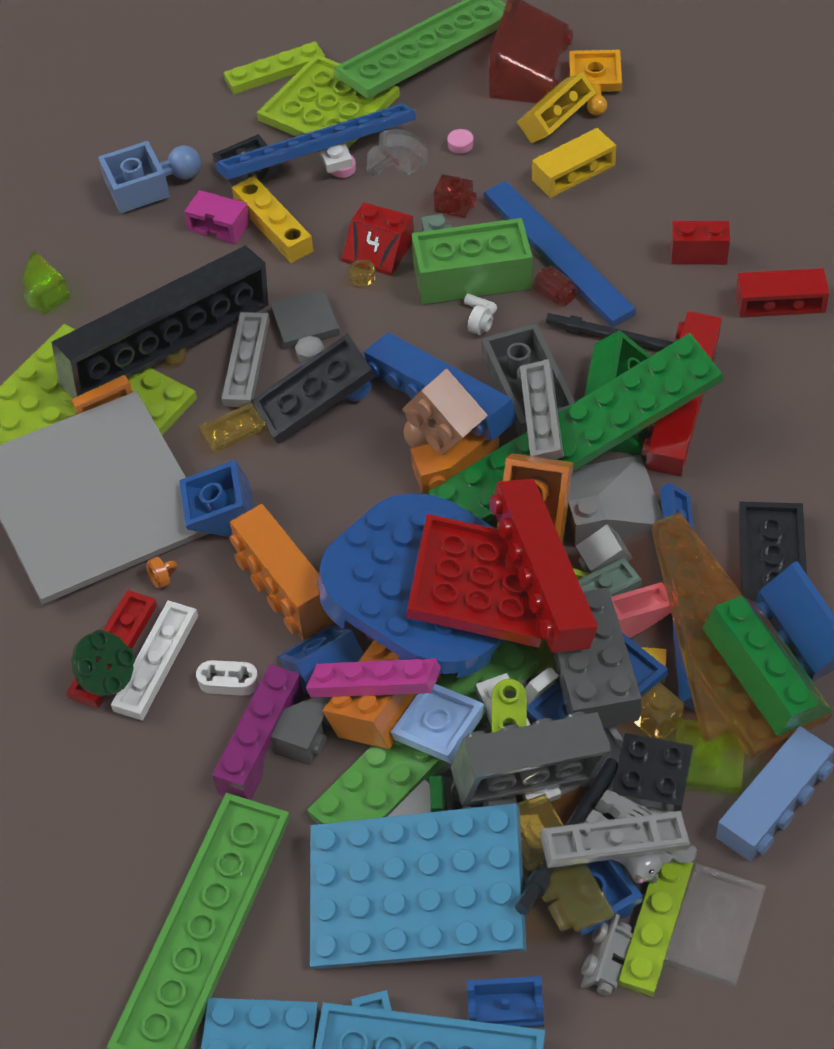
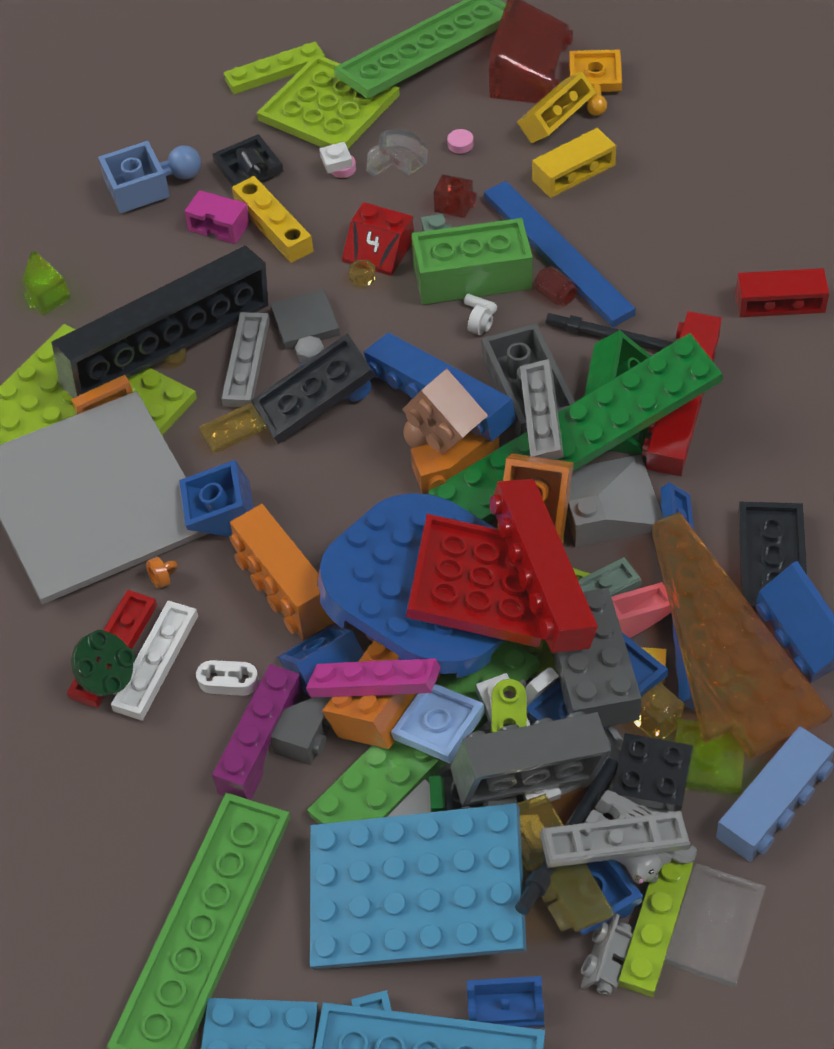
(315, 141): blue tile -> none
(602, 549): light grey brick -> none
(700, 242): red brick -> none
(764, 665): green slope -> none

